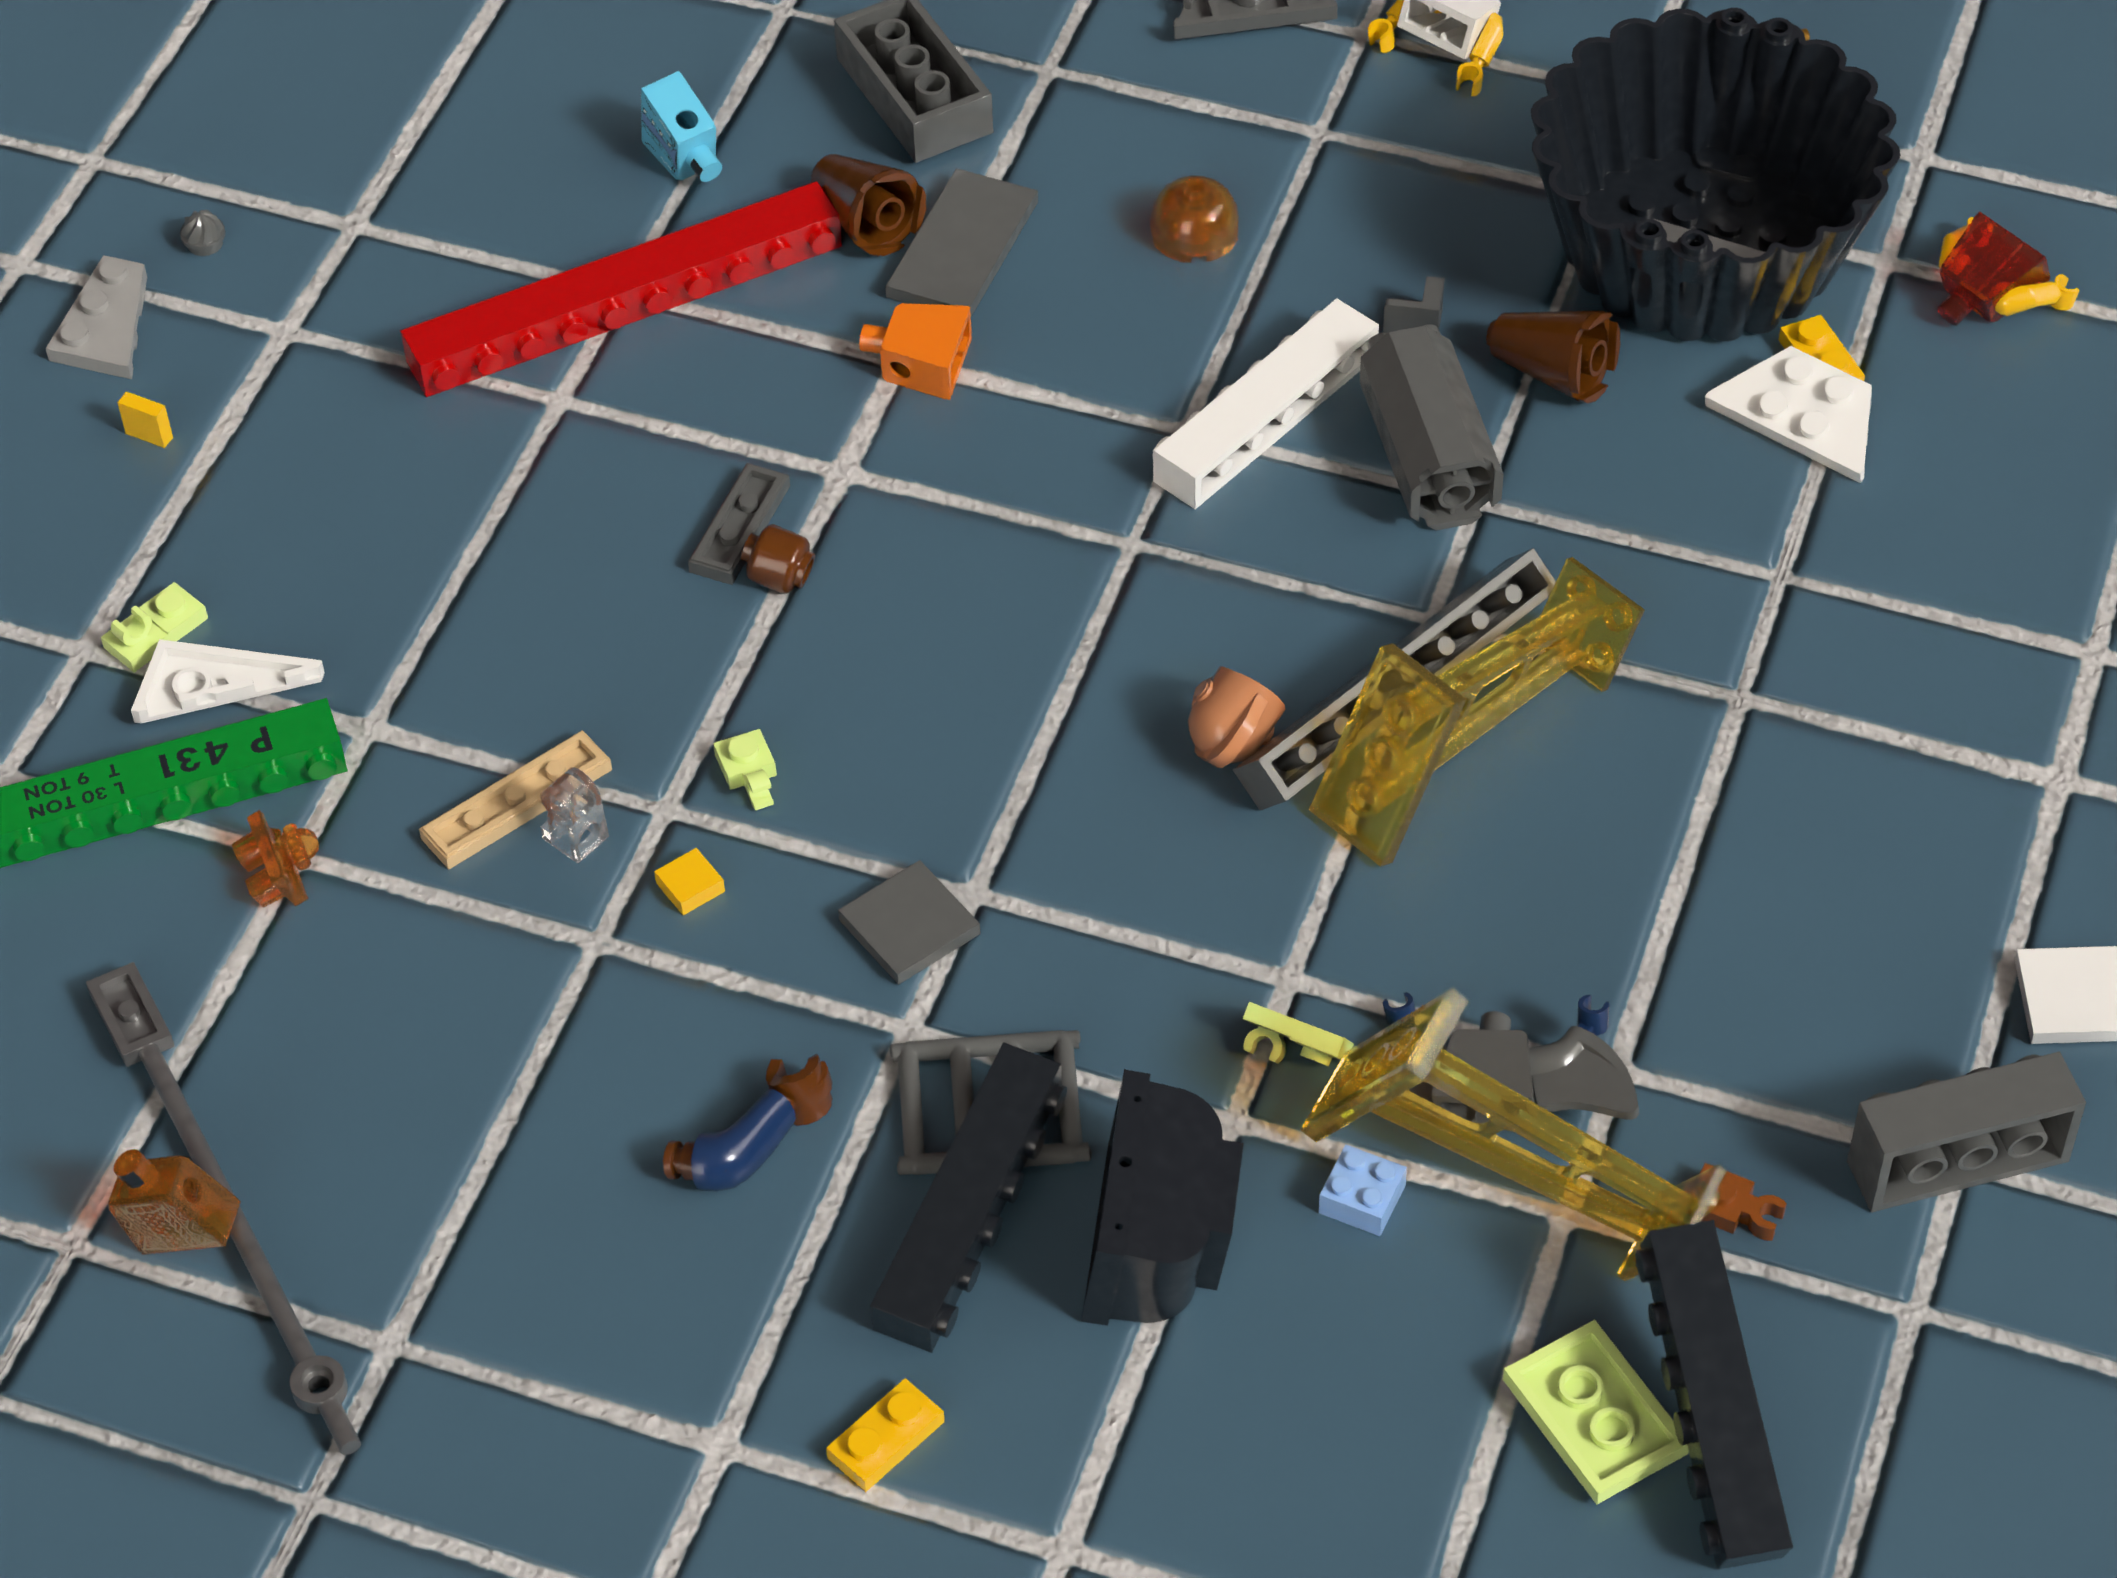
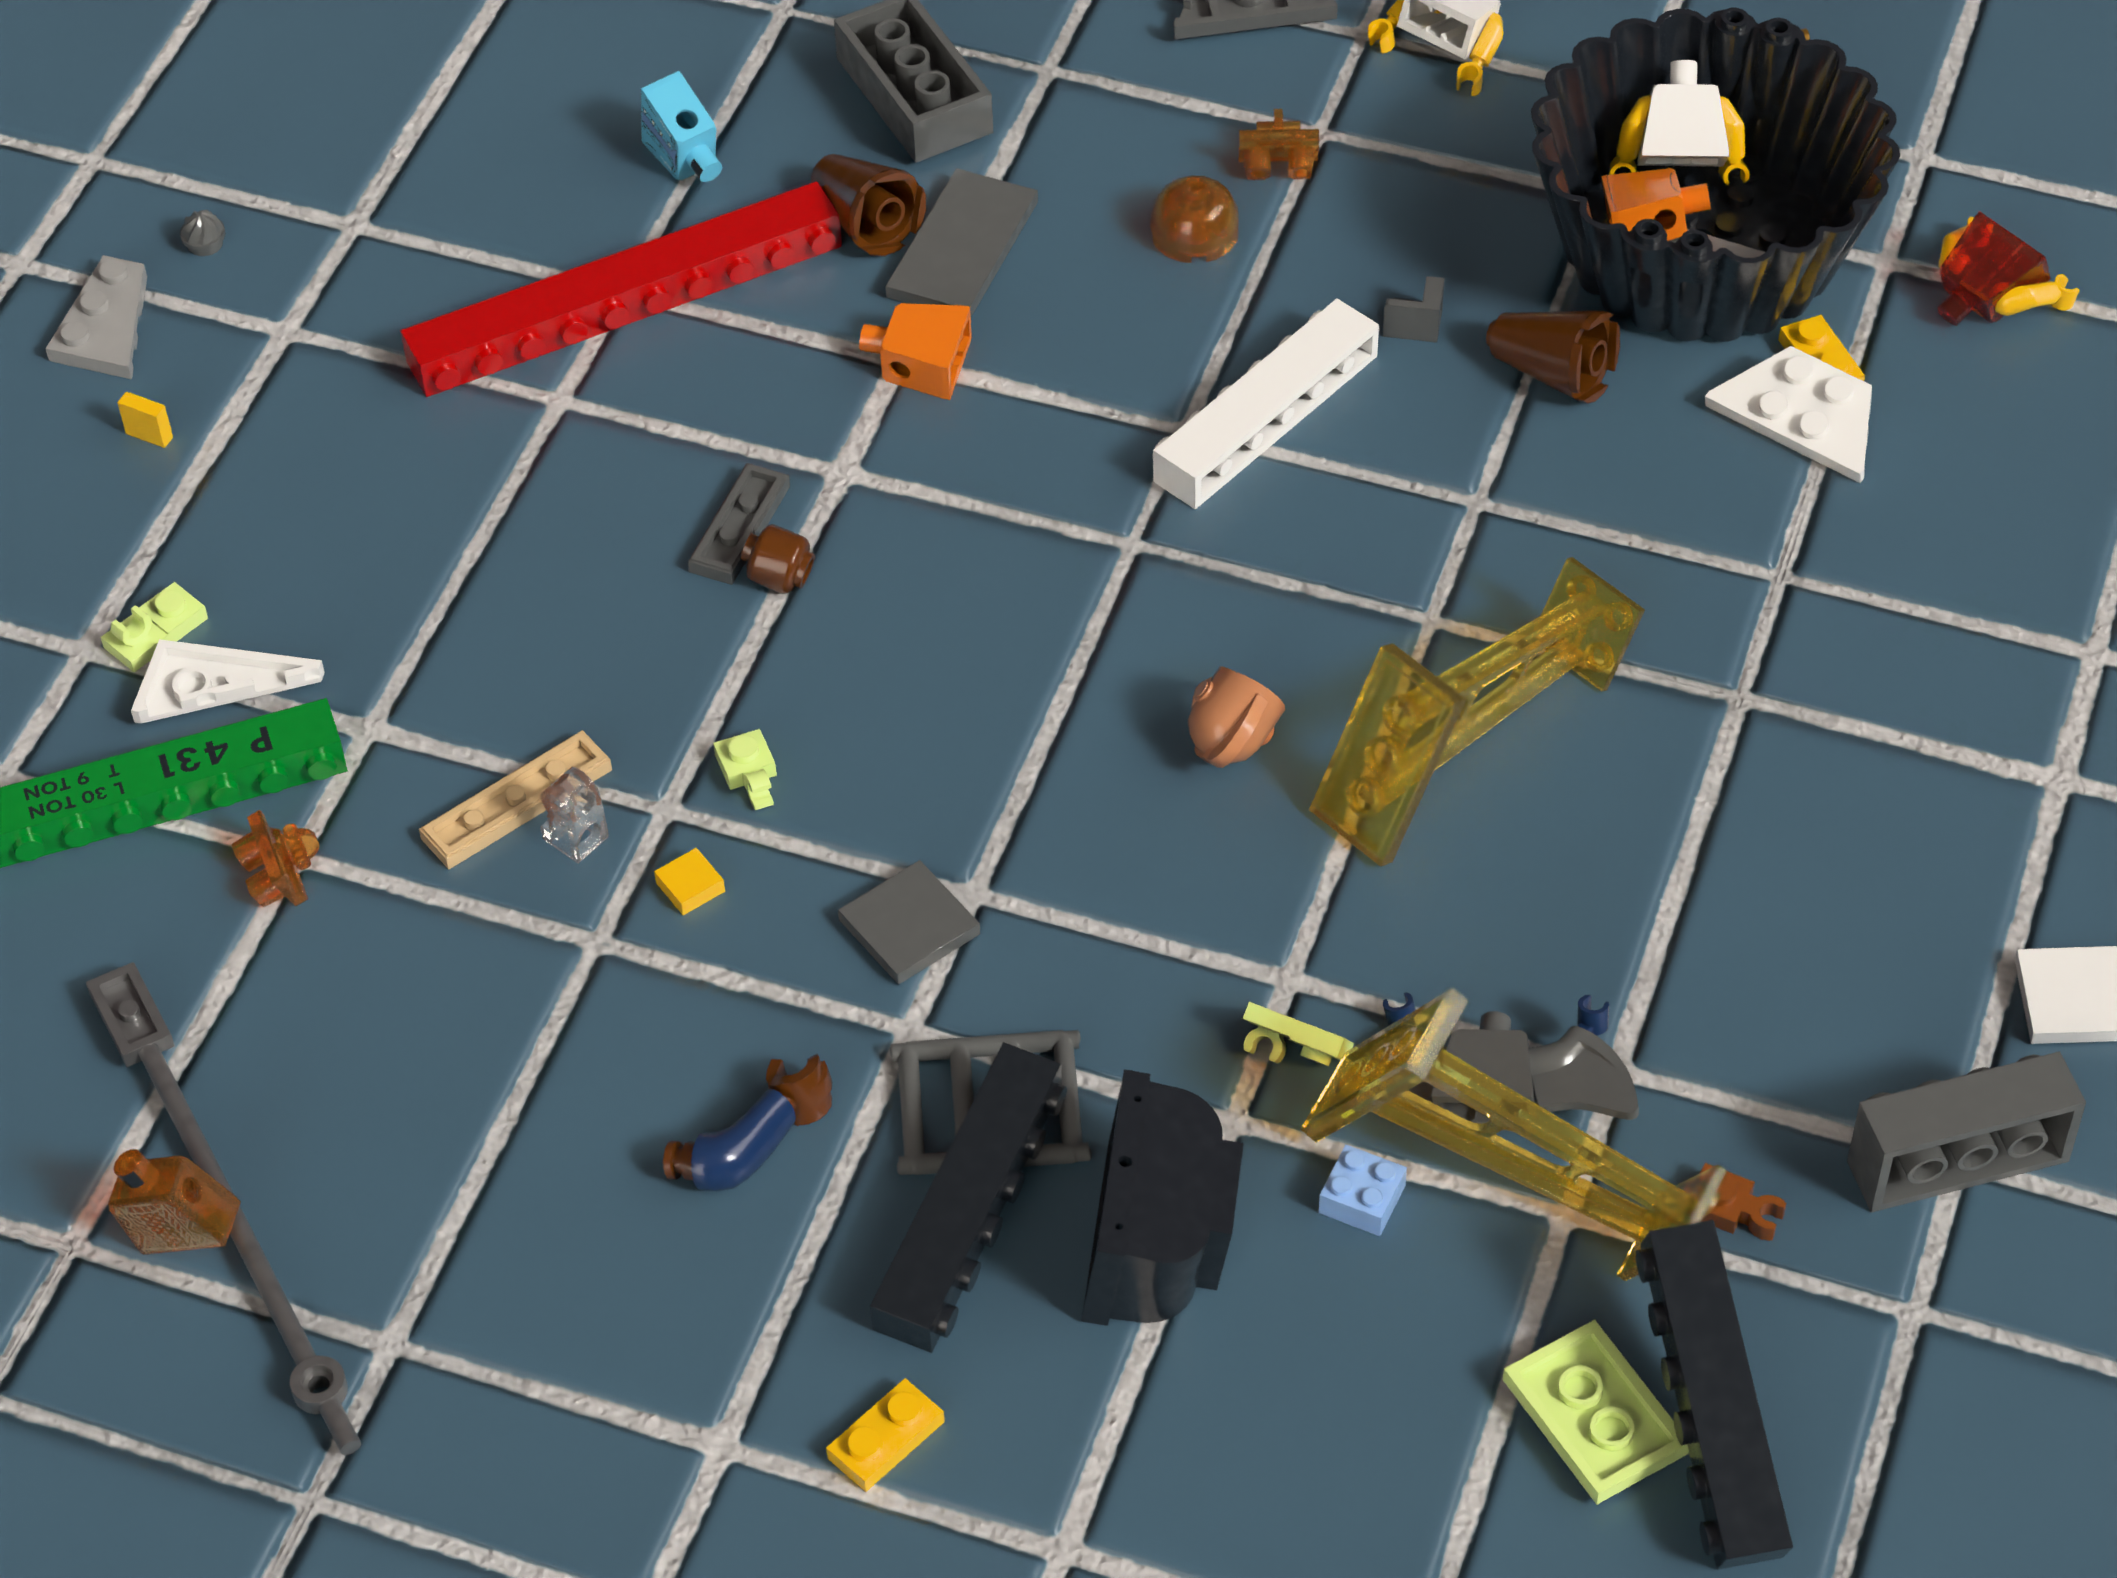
(1278, 142): none -> clear orange hips
(1430, 426): dark grey brick -> none
(1438, 644): dark grey brick -> none
(1653, 196): none -> orange torso
(1683, 127): none -> white torso

